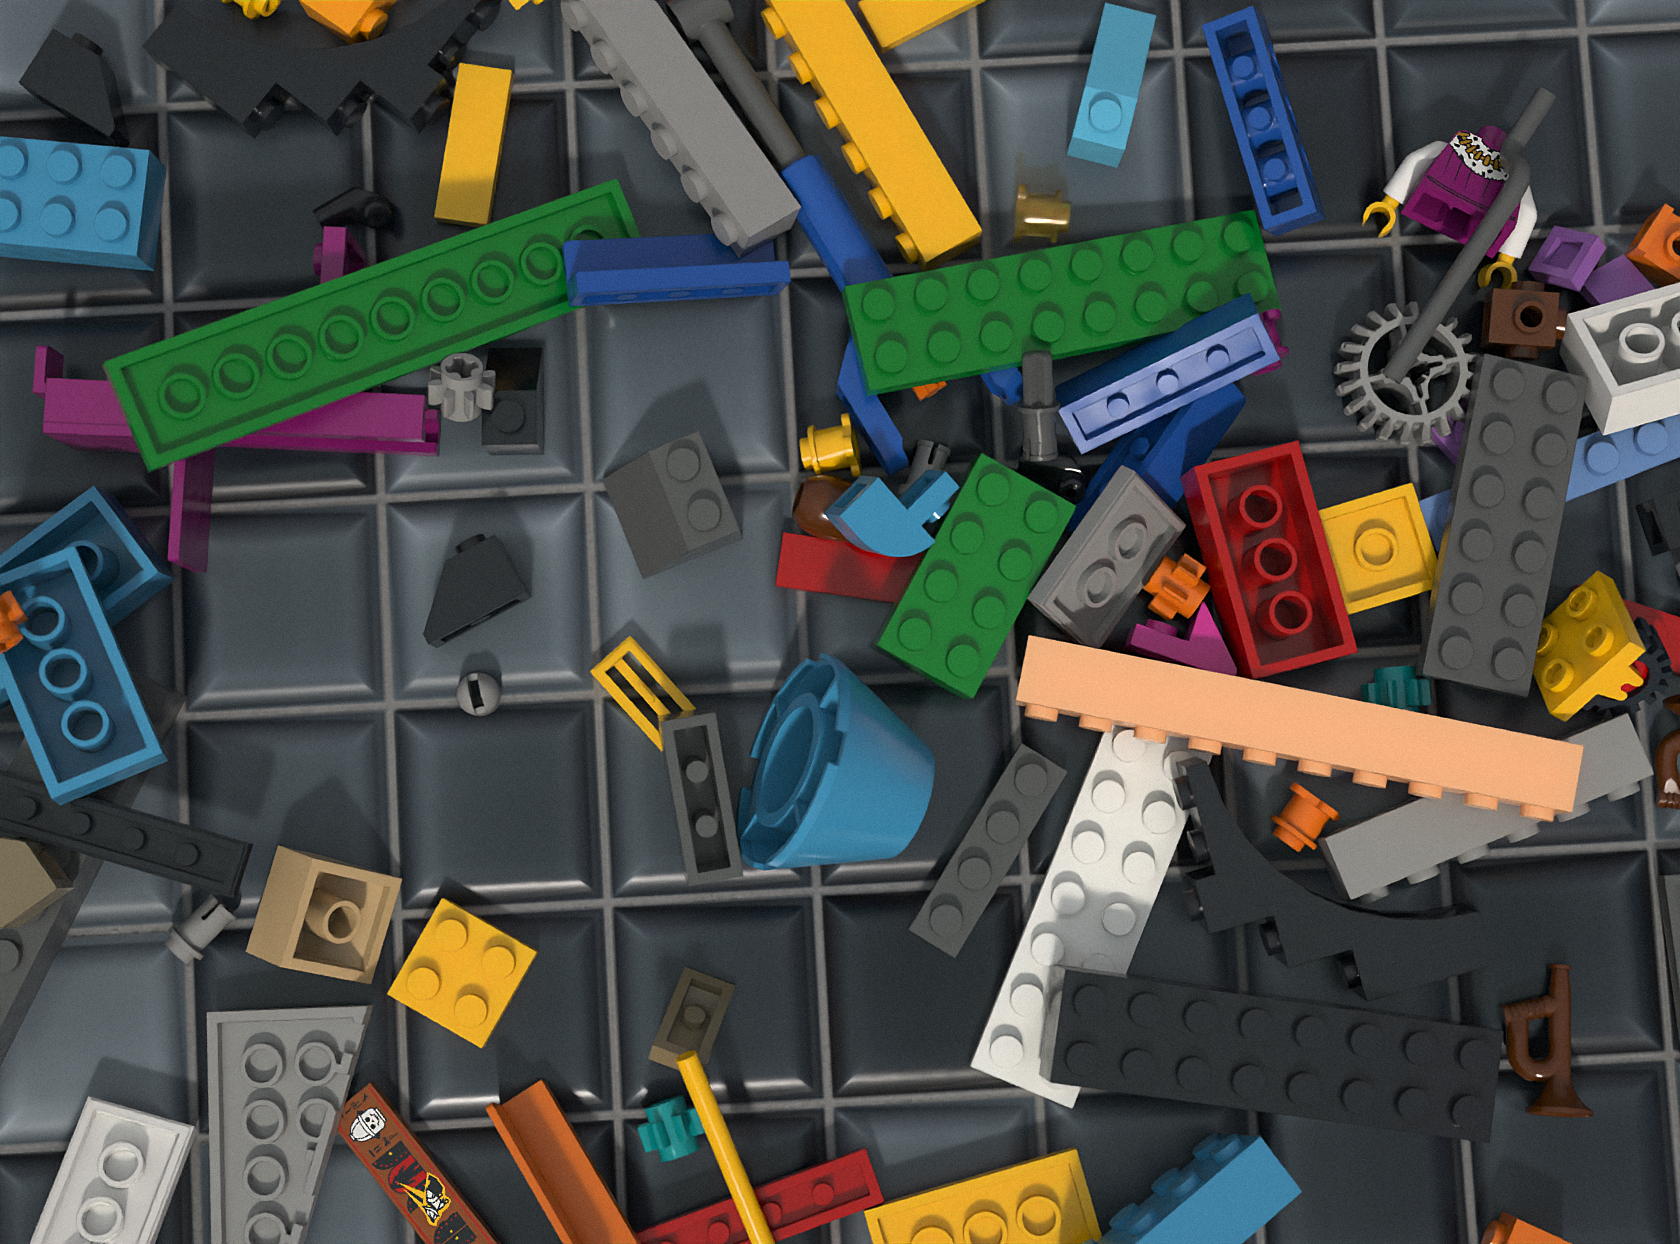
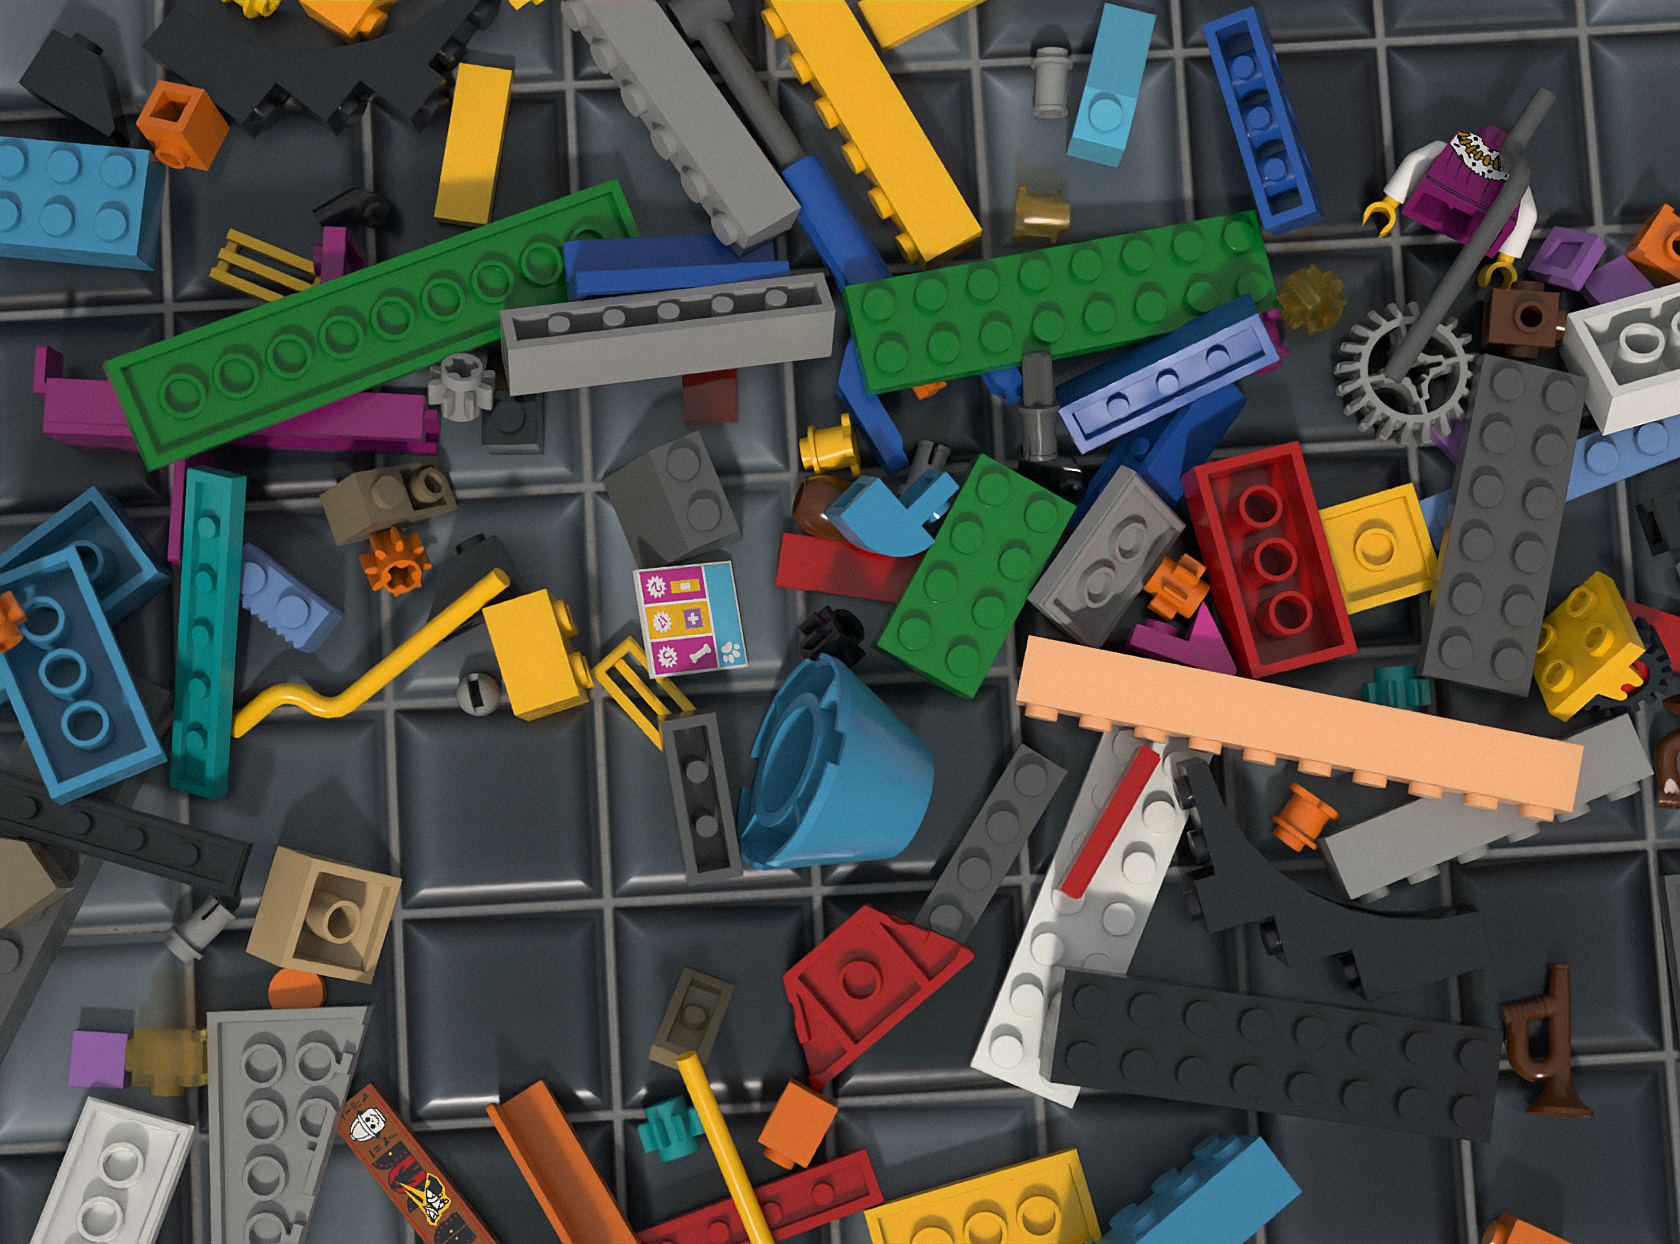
(98, 1059): none -> medium lavender tile
(168, 1058): none -> clear yellow brick
(182, 125): none -> orange brick
(207, 631): none -> teal plate
(230, 256): none -> yellow tile
(285, 601): none -> medium blue brick
(297, 989): none -> orange tile
(381, 673): none -> yellow piece
(387, 498): none -> dark tan slope
(395, 561): none -> orange gear
(463, 972): yellow plate -> none
(538, 655): none -> yellow brick
(666, 333): none -> light grey brick
(690, 619): none -> piece
(710, 397): none -> clear red tile
(796, 1125): none -> orange brick
(832, 634): none -> black gear
(865, 984): none -> red wing
(1051, 82): none -> light grey pin
(1108, 822): none -> red tile
(1312, 299): none -> clear yellow gear

